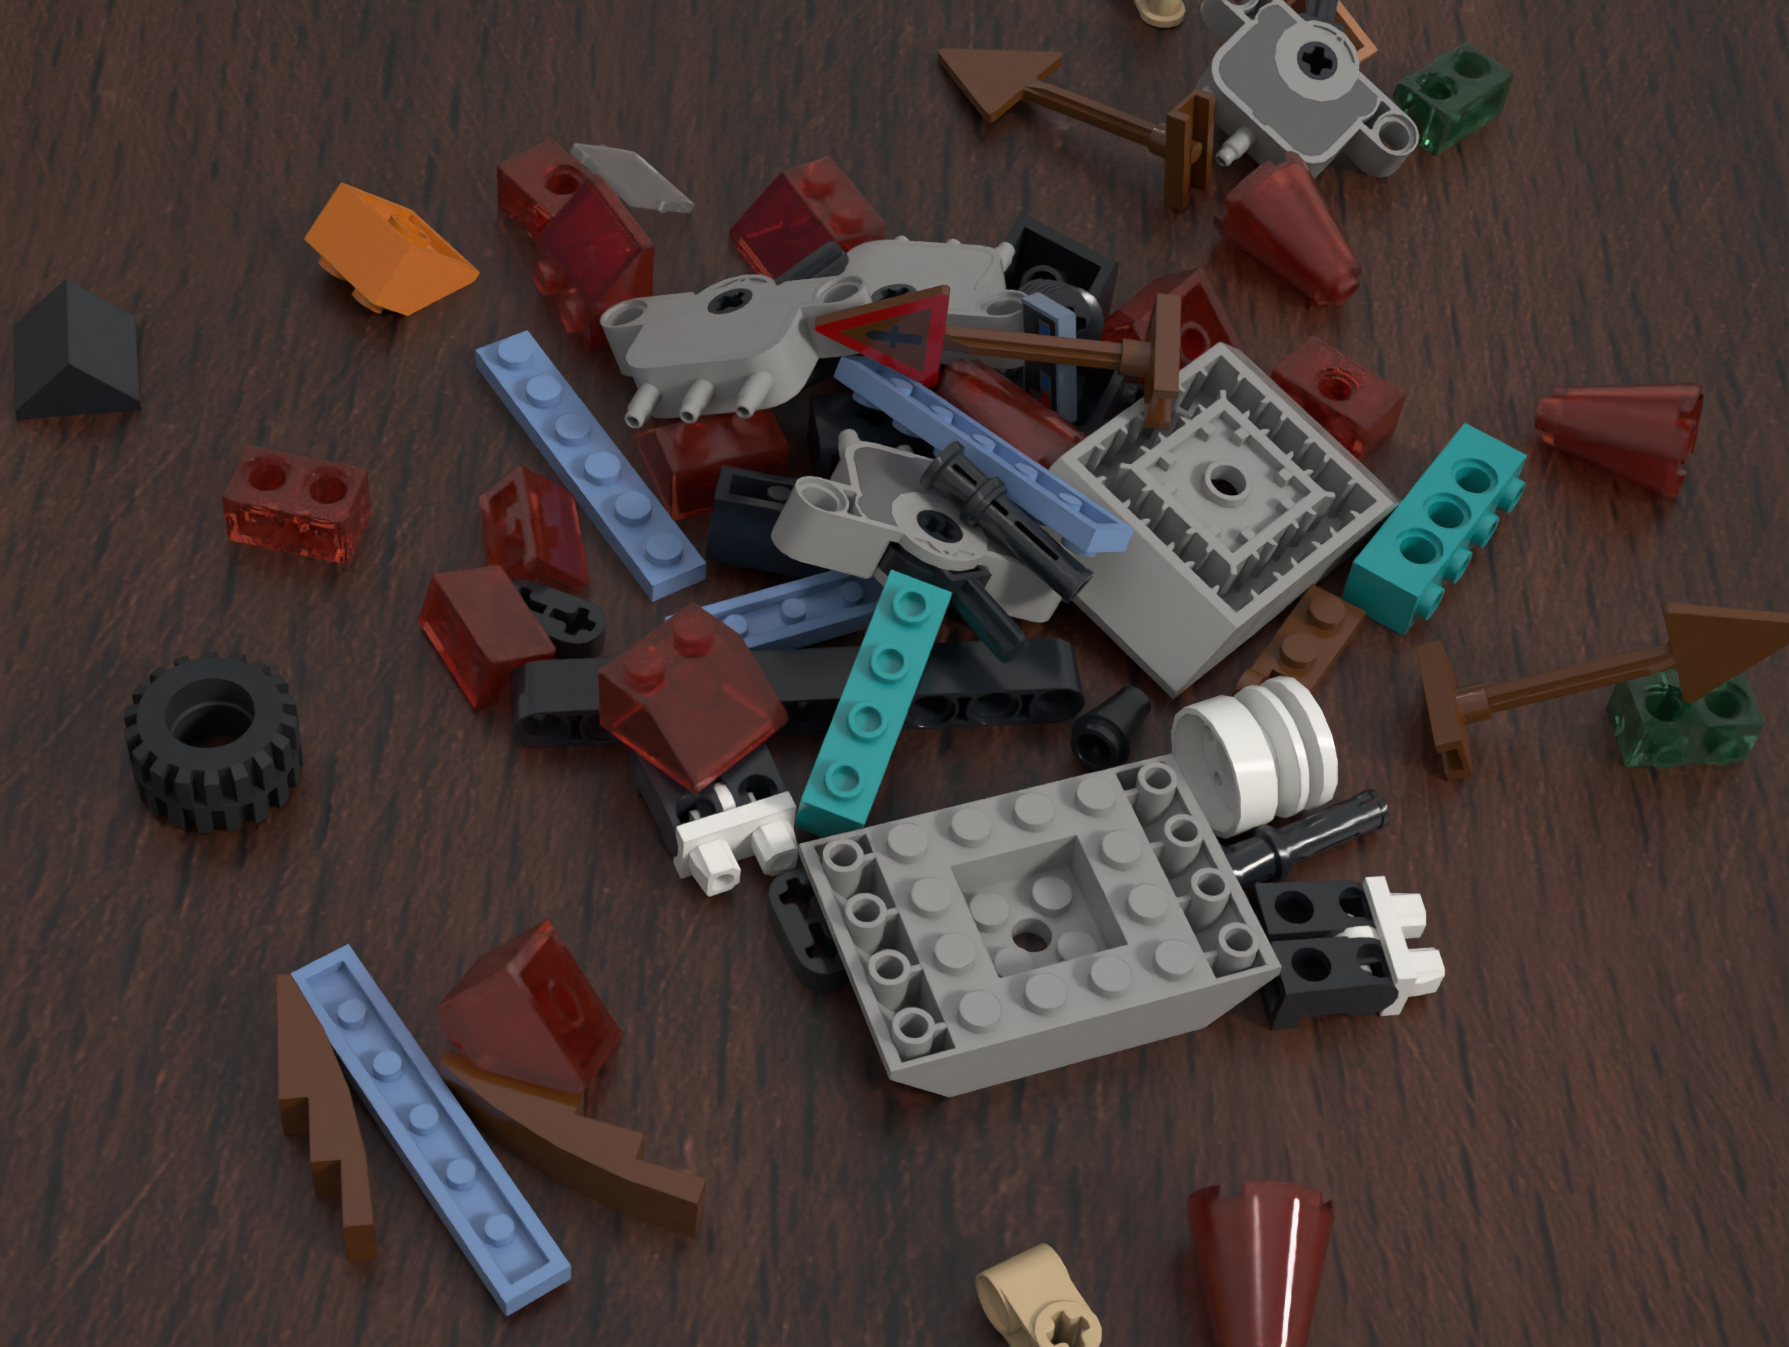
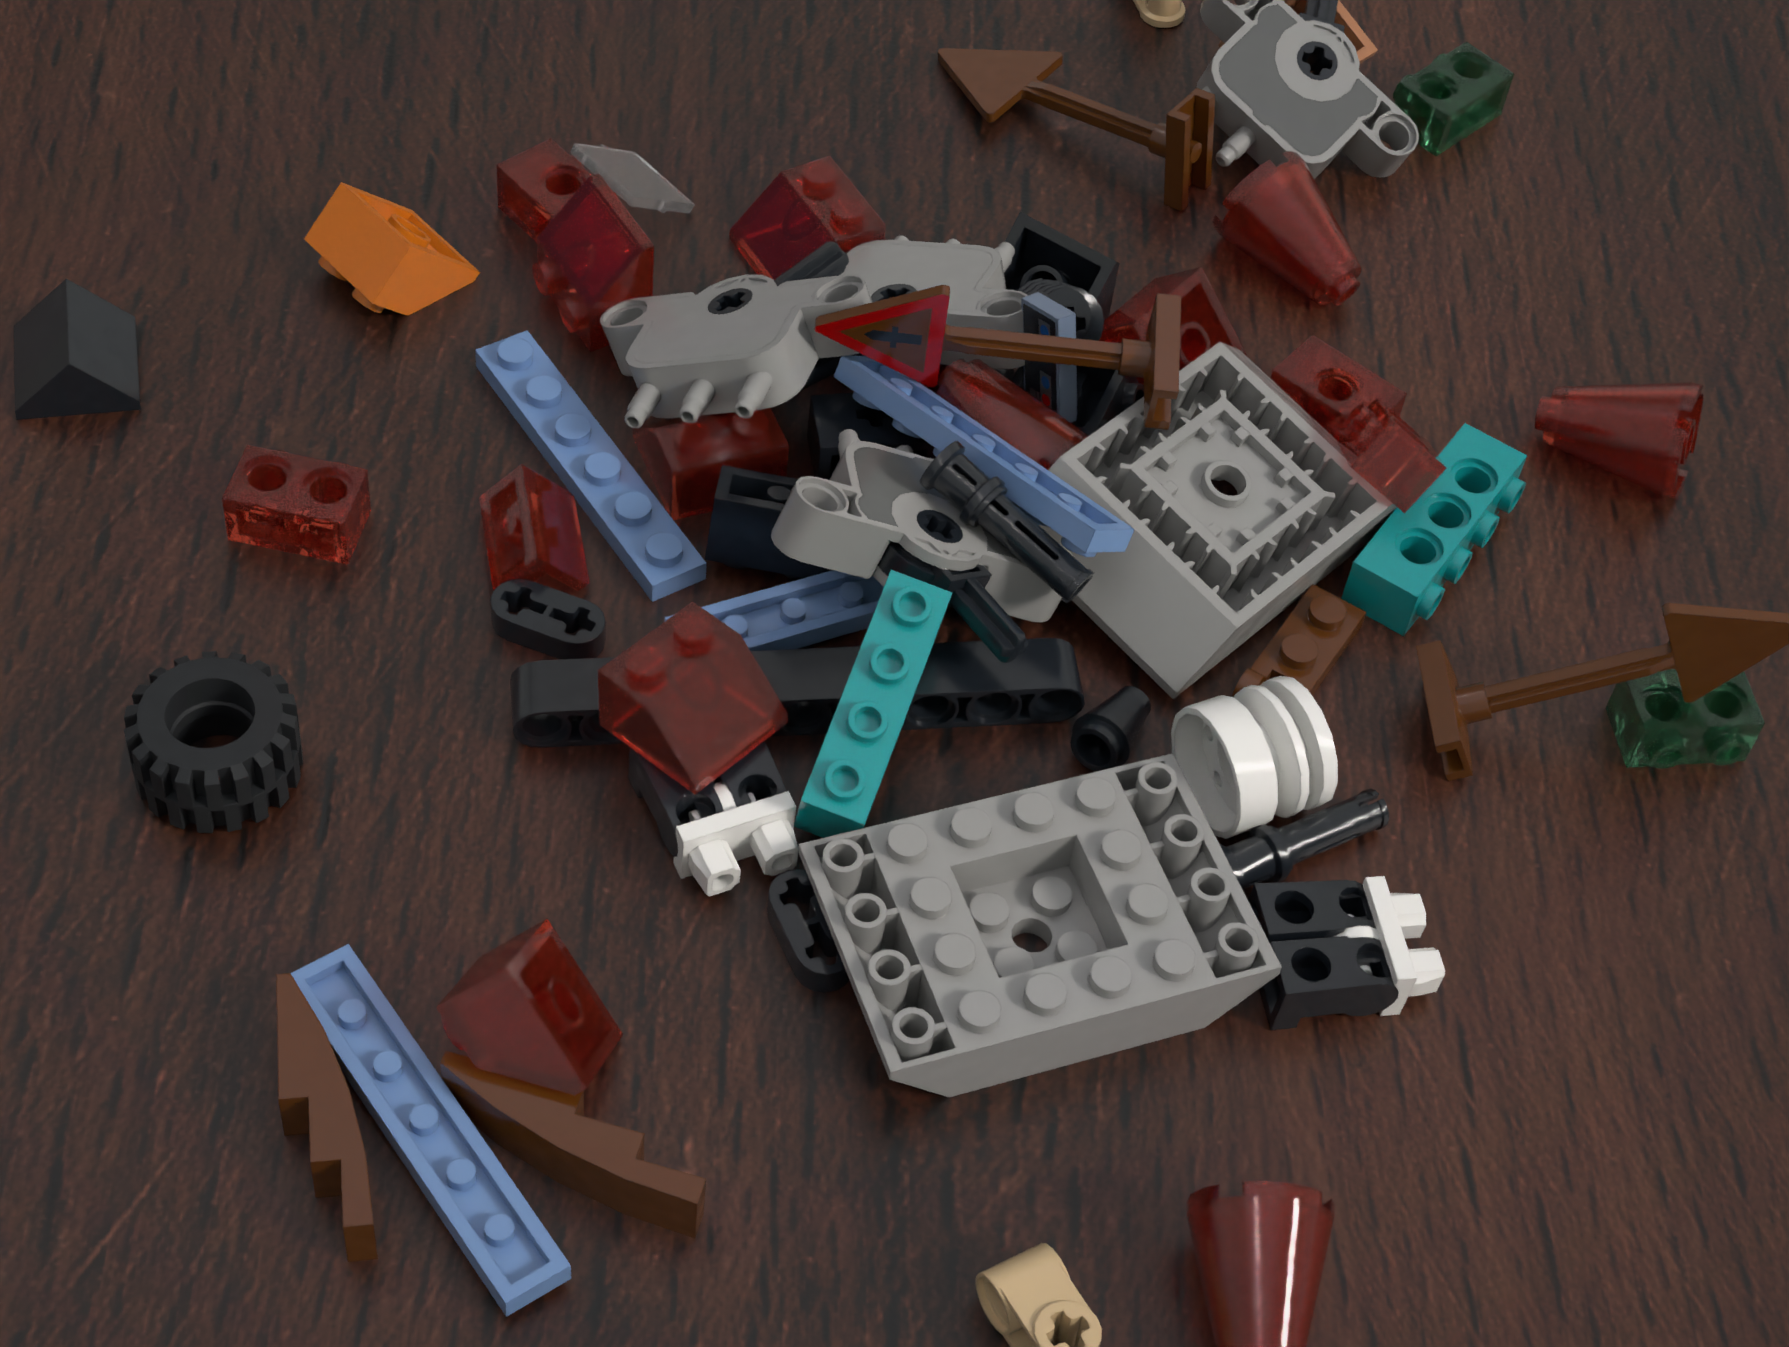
(482, 630): clear red panel -> none
(1389, 453): none -> clear red brick

